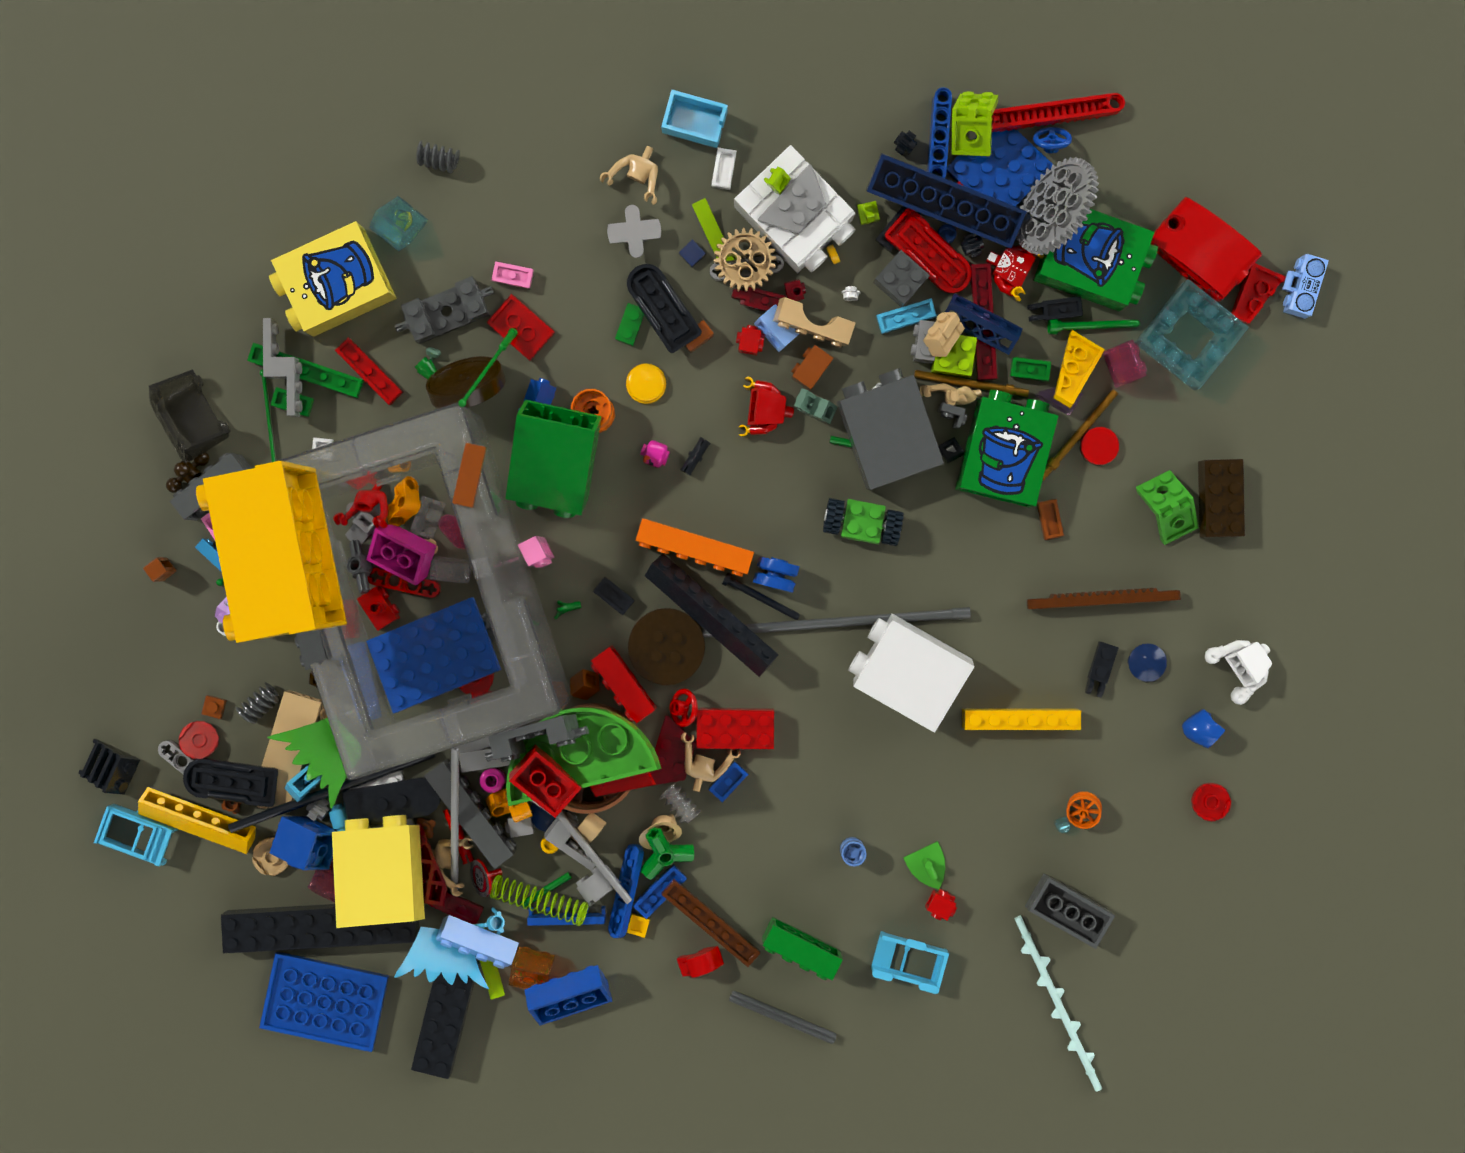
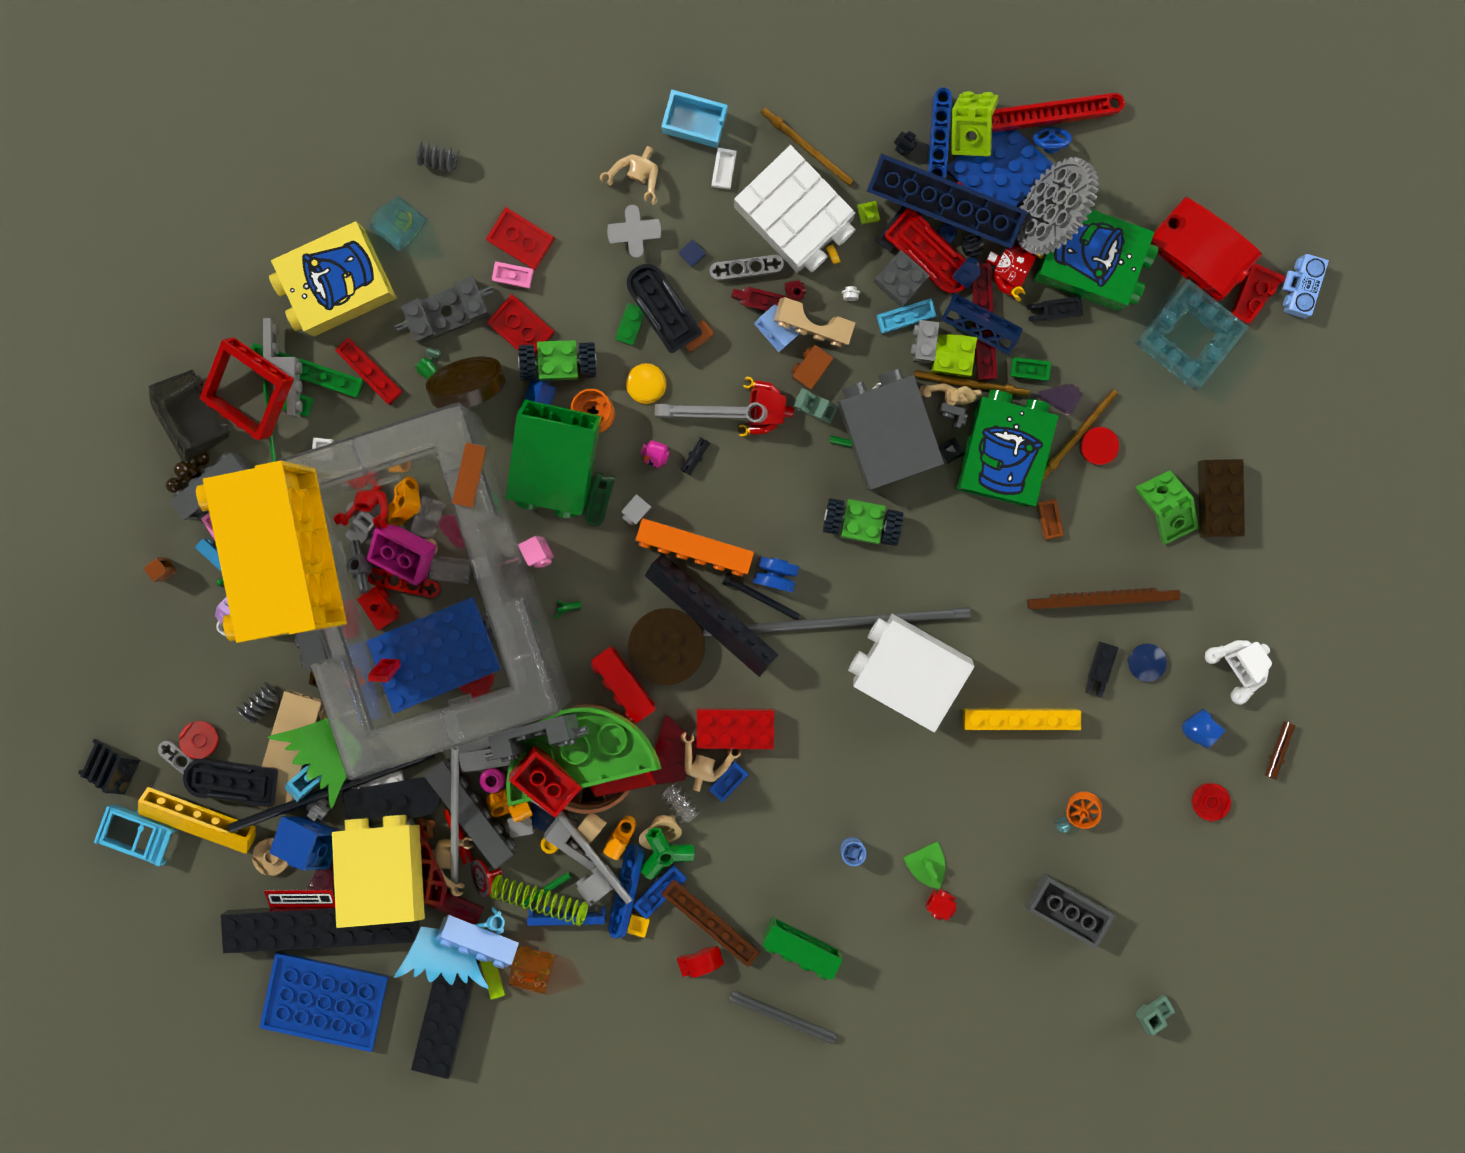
(214, 707): dark orange plate -> none
(226, 805): dark orange plate -> none
(261, 366): none -> red window
(300, 898): none -> sticker
(338, 817): medium azure brick -> none
(384, 670): none -> red plate
(512, 333): green piece -> none
(520, 238): none -> red tile
(557, 361): none -> plate
(568, 995): blue brick -> none
(584, 684): dark orange panel -> none
(599, 500): none -> dark green plate
(613, 596): black plate -> none
(619, 838): none -> light orange piece
(636, 510): none -> light grey brick
(671, 411): none -> light grey piece
(680, 708): red piece -> none
(709, 224): lime sticker -> none
(750, 340): red brick -> none
(757, 247): tan gear -> none
(778, 122): none -> pearl gold bar
(778, 180): lime tile -> none
(796, 204): light grey wing -> none
(883, 958): medium azure piece -> none
(943, 334): tan brick -> none
(968, 272): none -> dark blue plate
(1055, 326): green piece -> none
(1059, 1012): light aqua plant -> none
(1077, 365): yellow wing -> none
(1125, 363): clear pink slope -> none
(1153, 1016): none -> sand green brick
(1287, 730): none -> reddish brown pin

